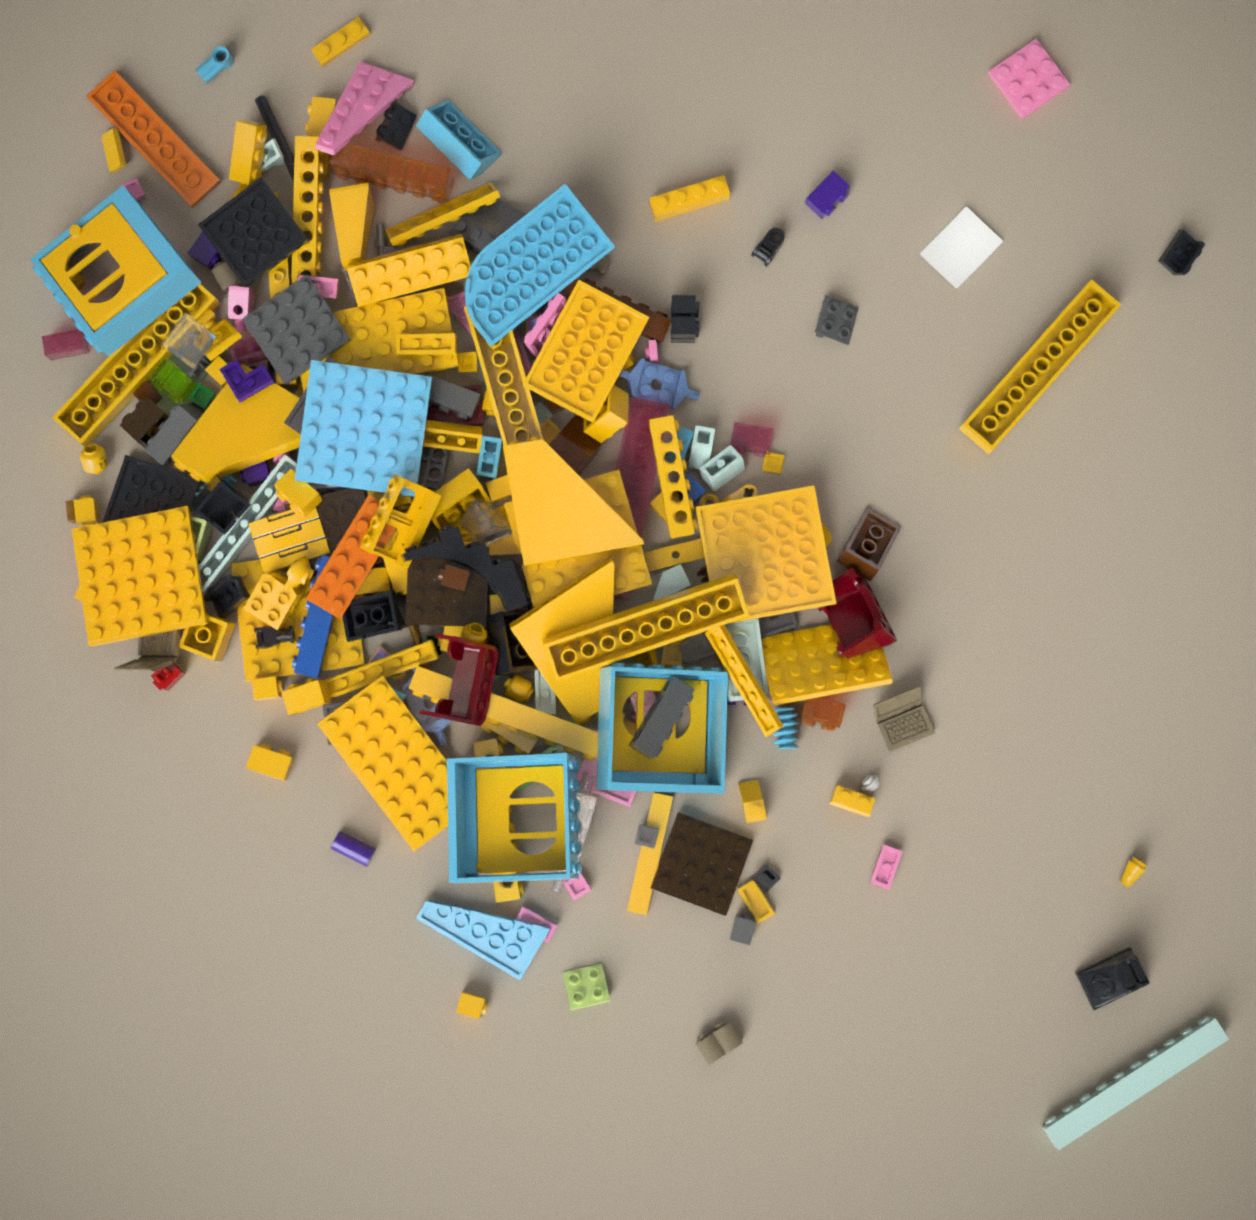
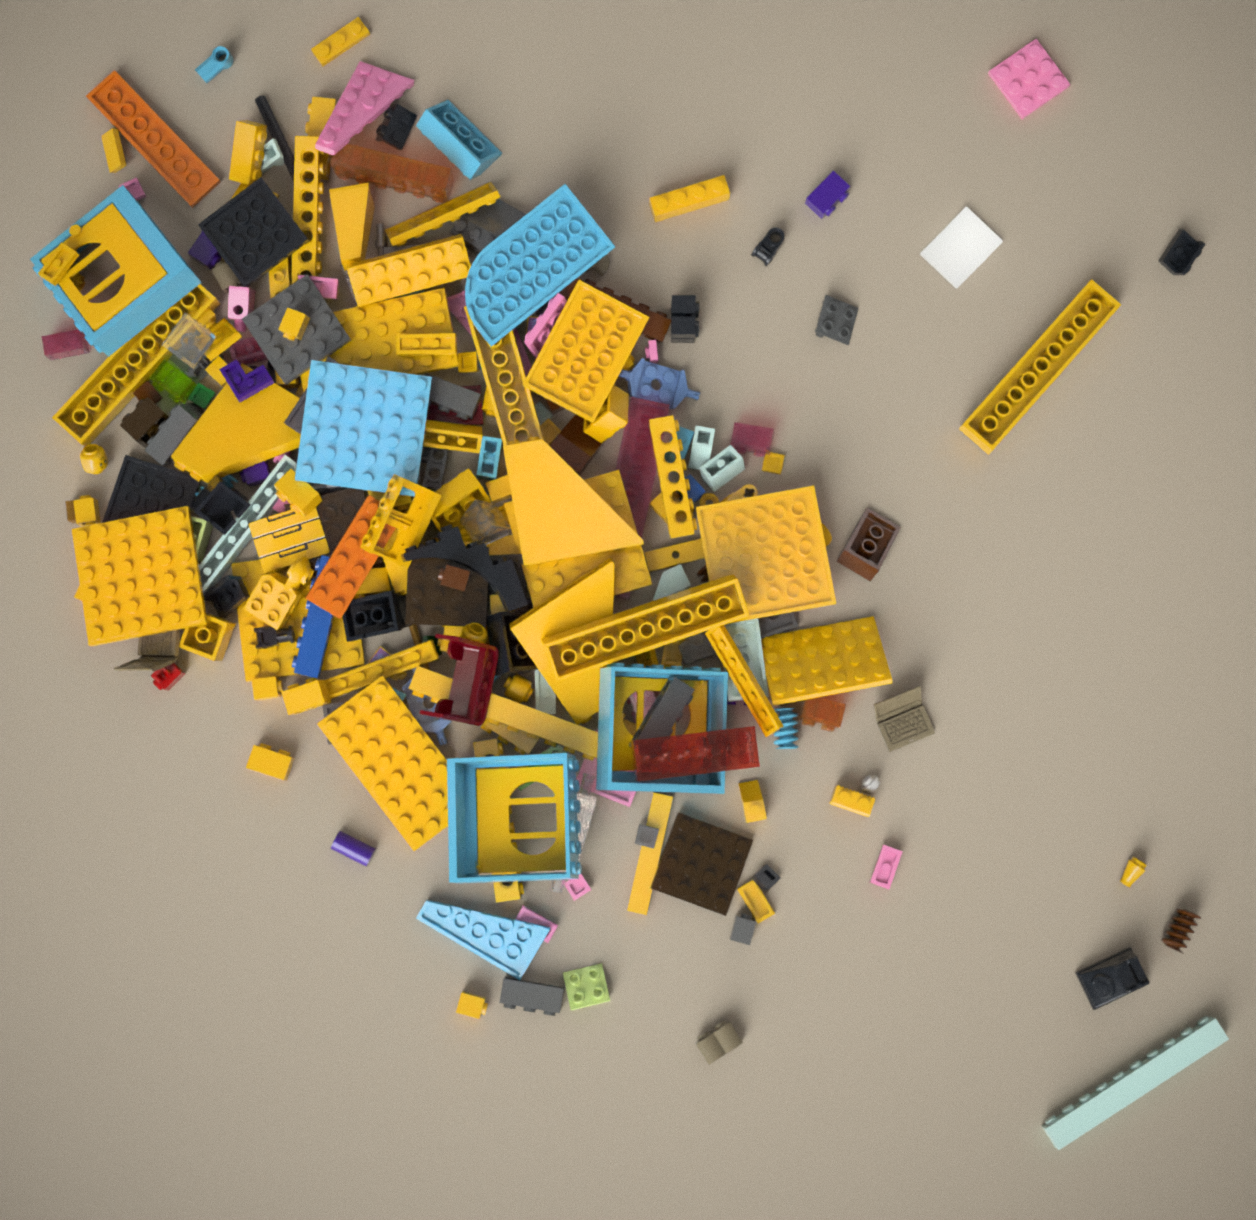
(58, 264): none -> yellow plate
(293, 324): none -> yellow brick
(531, 996): none -> dark grey brick
(695, 753): none -> clear red brick
(857, 616): dark red windscreen -> none
(1180, 929): none -> reddish brown piece

